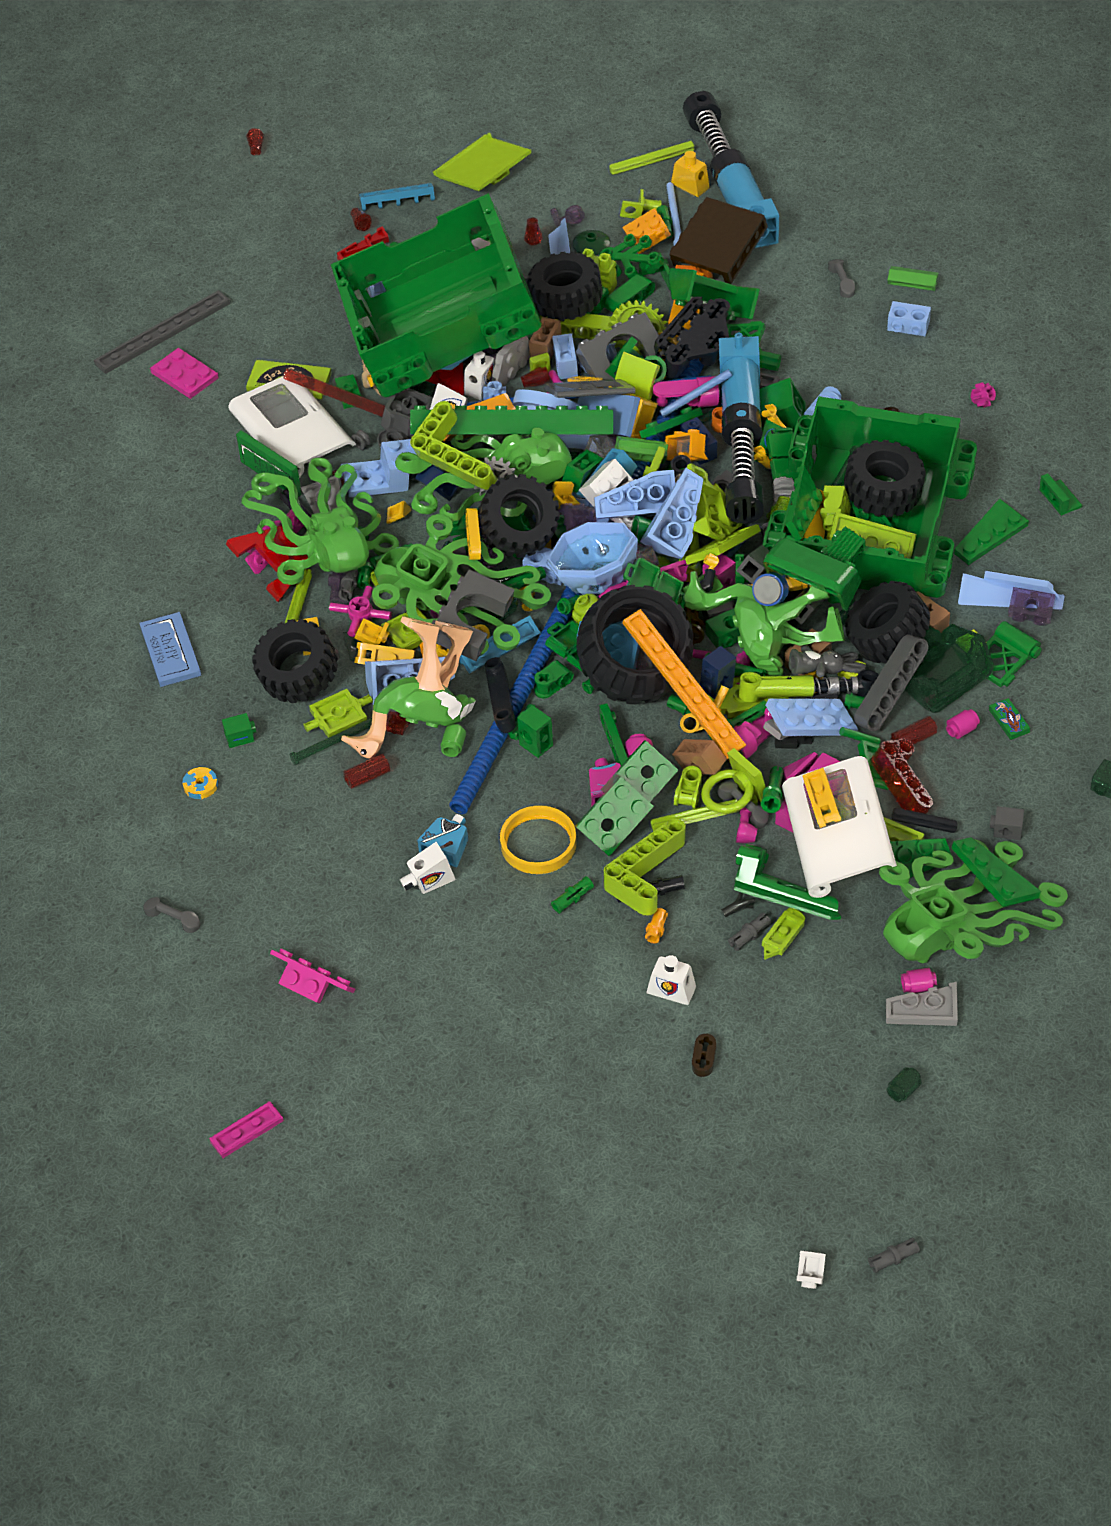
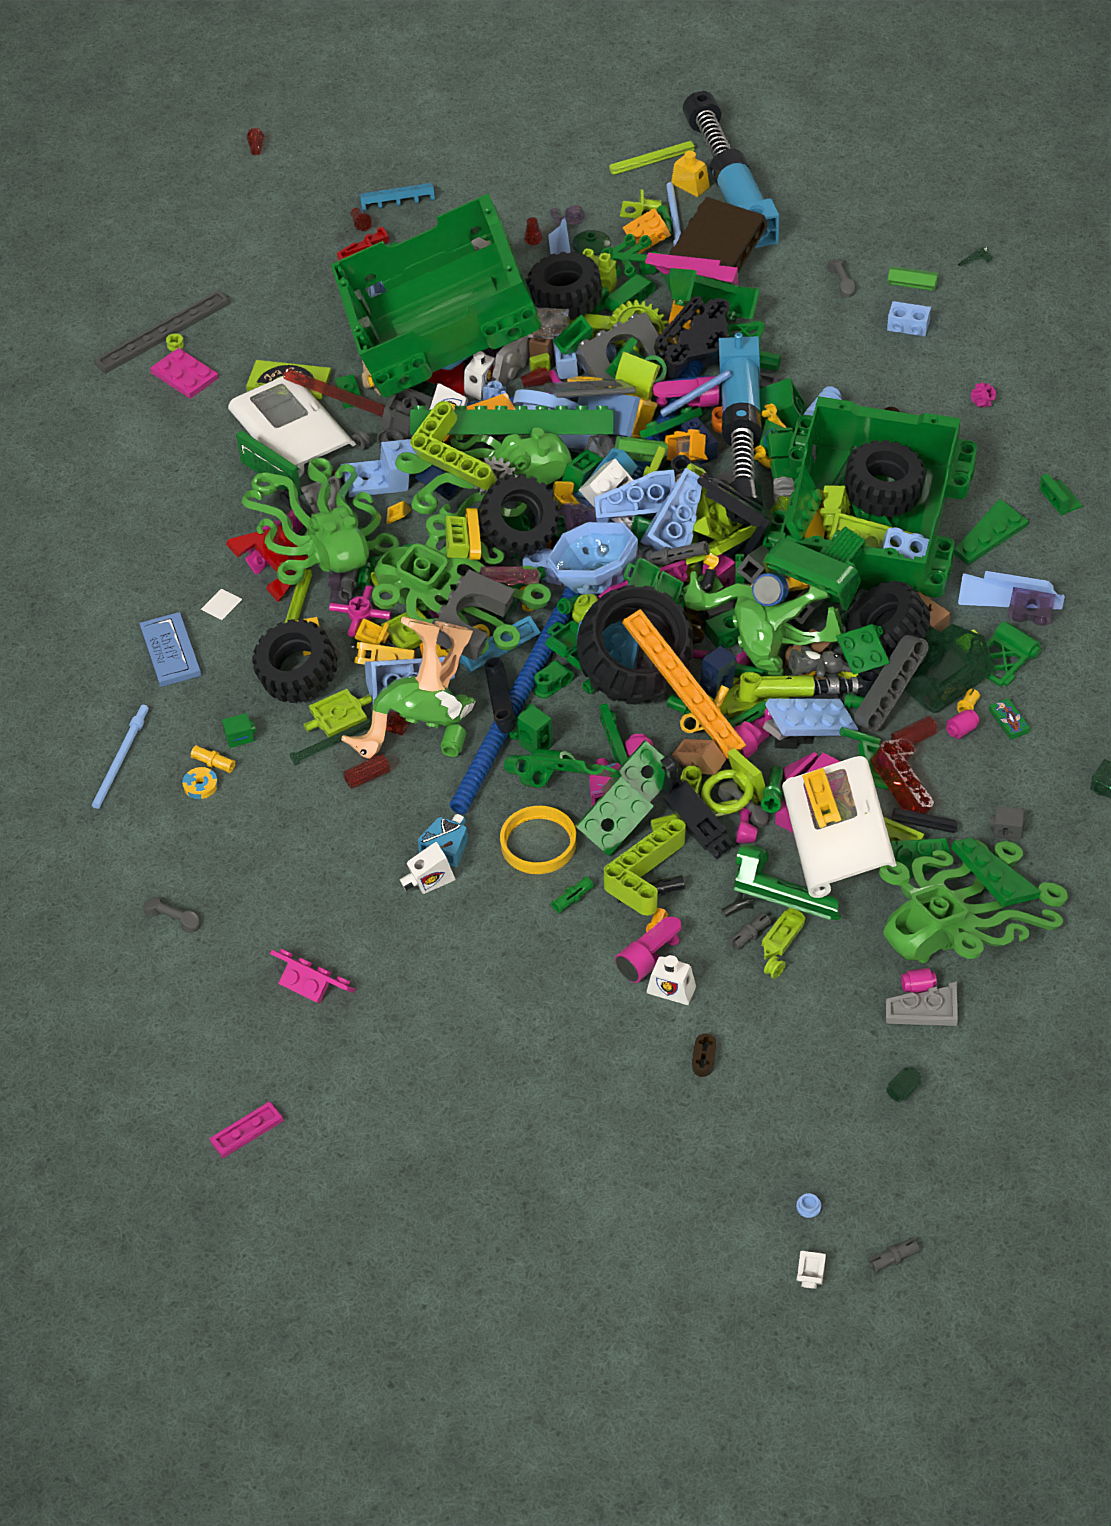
(135, 725): none -> light blue bar
(172, 339): none -> lime bush
(213, 759): none -> yellow pin
(221, 604): none -> white sticker
(453, 547): none -> lime slope
(482, 163): lime container -> none
(511, 575): none -> clear pink hinge
(543, 763): none -> green panel
(553, 323): none -> clear brick
(574, 334): none -> green slope
(639, 957): none -> dark pink piece
(670, 555): none -> dark grey pin
(693, 811): none -> black hinge
(704, 267): none -> dark pink wedge
(738, 504): none -> black hinge
(774, 967): none -> lime bush
(808, 1205): none -> light blue plate
(863, 648): none -> green hinge
(905, 541): none -> light blue brick
(968, 701): none -> yellow pin
(982, 252): none -> clear green bar

